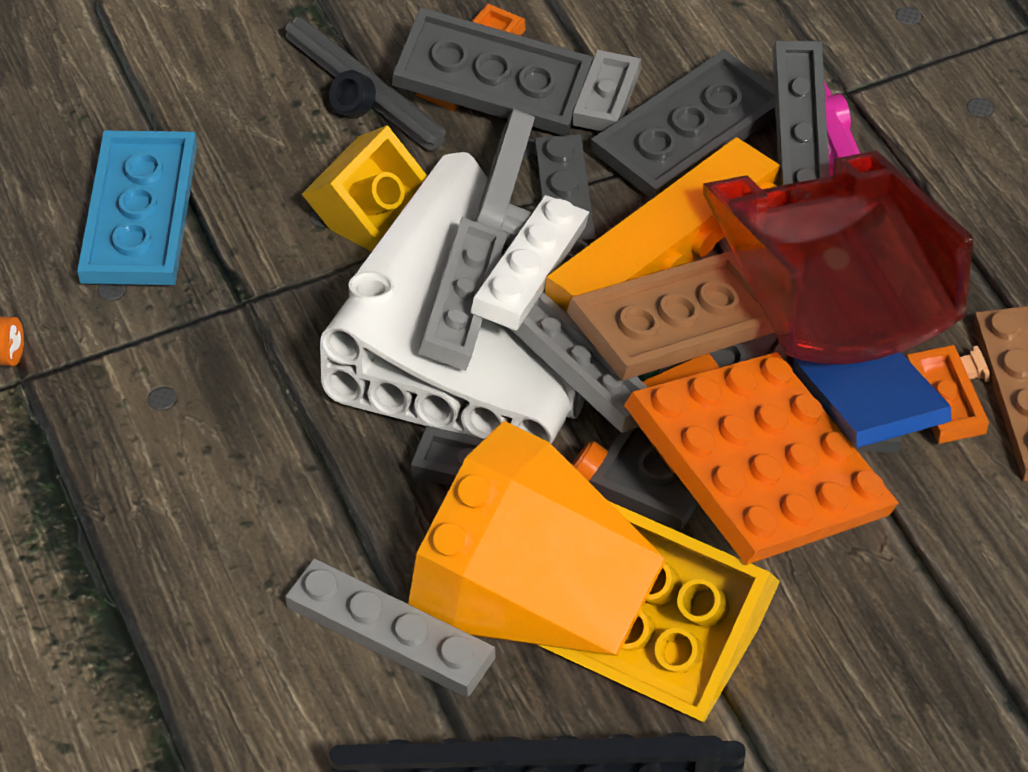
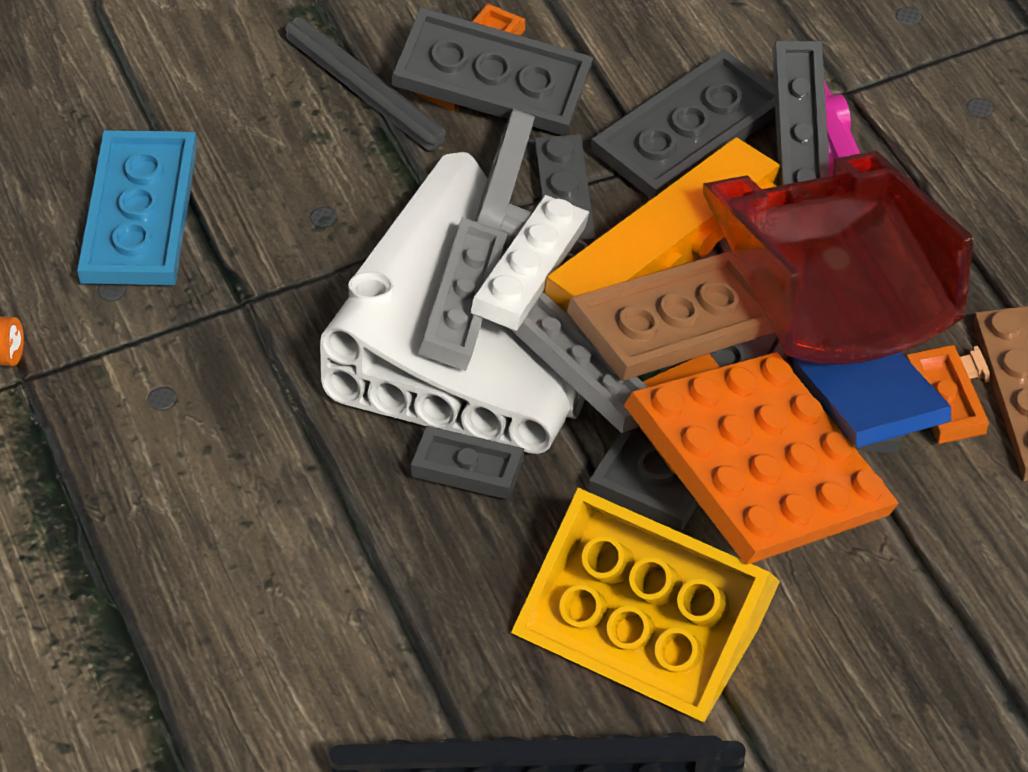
(352, 94): black tile -> none
(366, 187): yellow slope -> none
(391, 627): light grey plate -> none
(532, 552): light orange wedge -> none
(590, 459): orange tile -> none
(606, 90): light grey plate -> none

